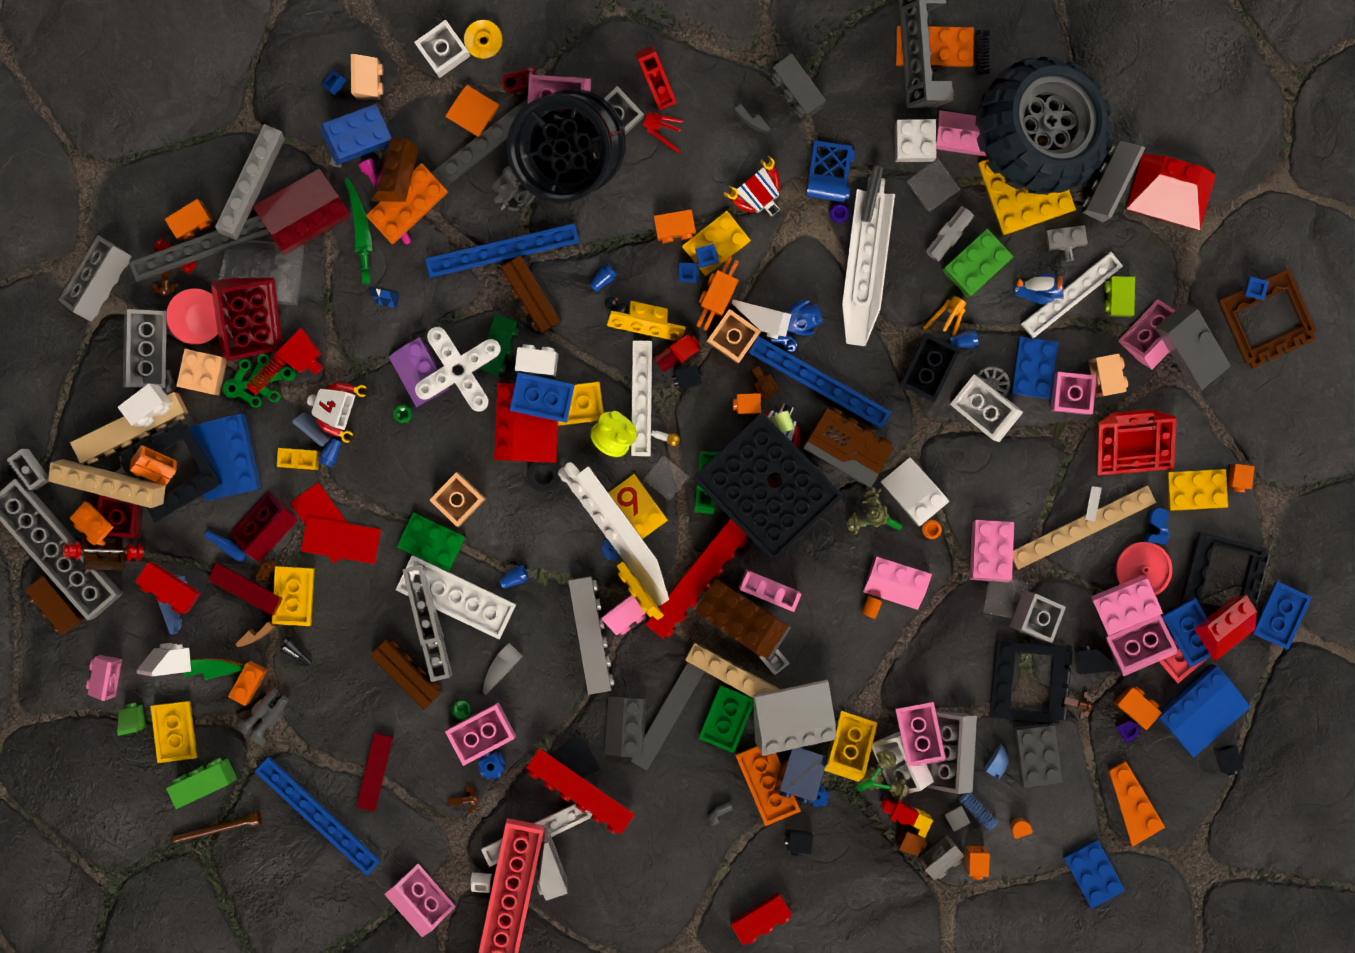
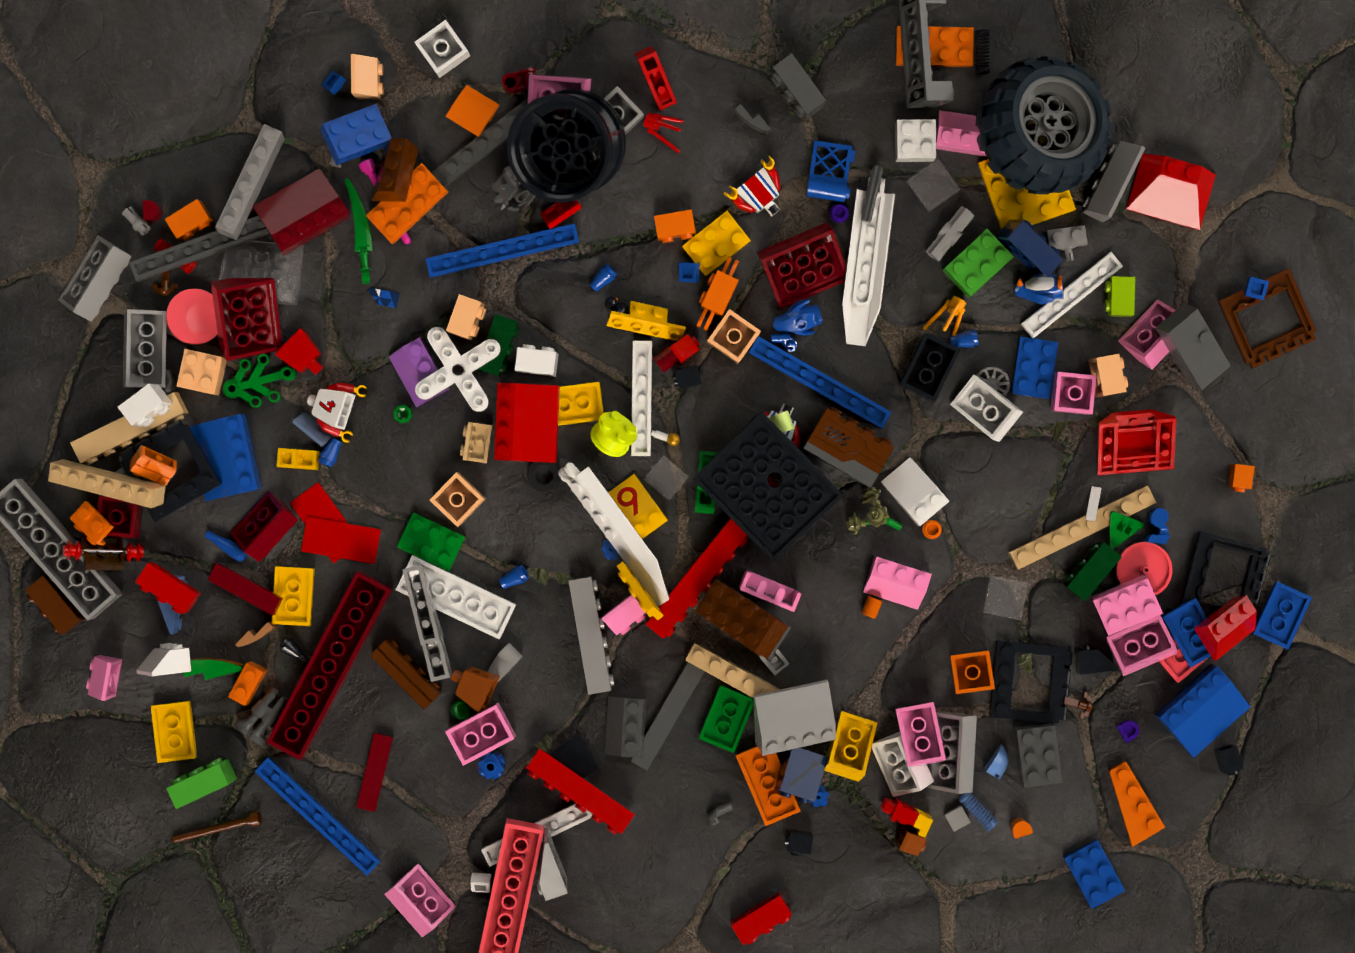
(28, 469): light grey brick -> none
(131, 719): bright green slope -> none
(138, 223): none -> light grey pin
(151, 211): none -> dark red brick
(251, 387): red piece -> none
(265, 571): reddish brown piece -> none
(330, 665): none -> dark red brick
(466, 318): none -> light nougat brick
(473, 799): reddish brown piece -> none
(475, 687): none -> dark orange torso
(477, 442): none -> tan bracket
(479, 30): yellow dish -> none
(530, 294): reddish brown brick -> none
(541, 397): blue plate -> none
(559, 212): none -> red plate
(707, 255): blue plate -> none
(747, 404): orange brick -> none
(765, 319): white slope -> none
(765, 385): reddish brown plate -> none
(803, 265): none -> dark red slope
(873, 777): olive plant -> none
(941, 858): light grey slope -> none
(972, 672): none -> orange brick
(976, 862): orange brick -> none
(991, 551): bright pink brick -> none
(1029, 247): none -> dark blue brick
(1037, 616): light grey brick -> none
(1092, 570): none -> dark green brick
(1121, 528): none -> green piece
(1138, 707): orange brick -> none
(1197, 489): yellow plate -> none

